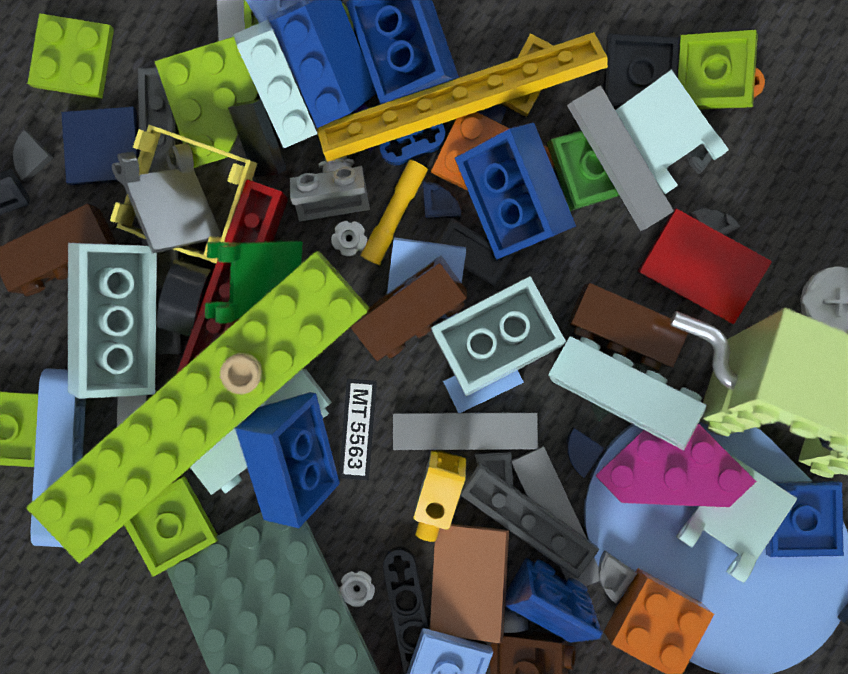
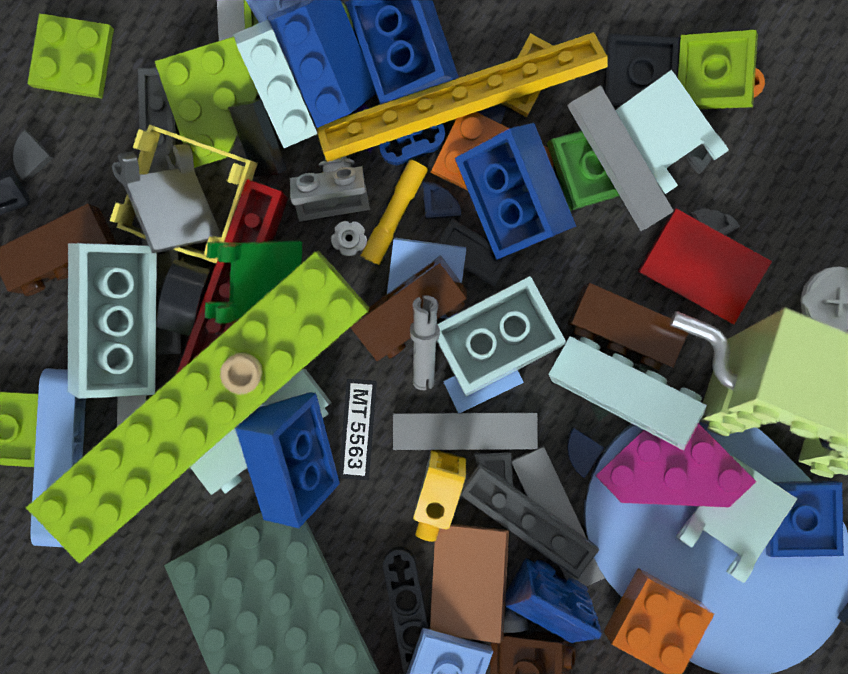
(94, 141): dark blue tile -> none
(171, 527): lime plate -> none
(353, 597): white plate -> none
(424, 334): none -> light grey pin
(614, 576): light grey tile -> none

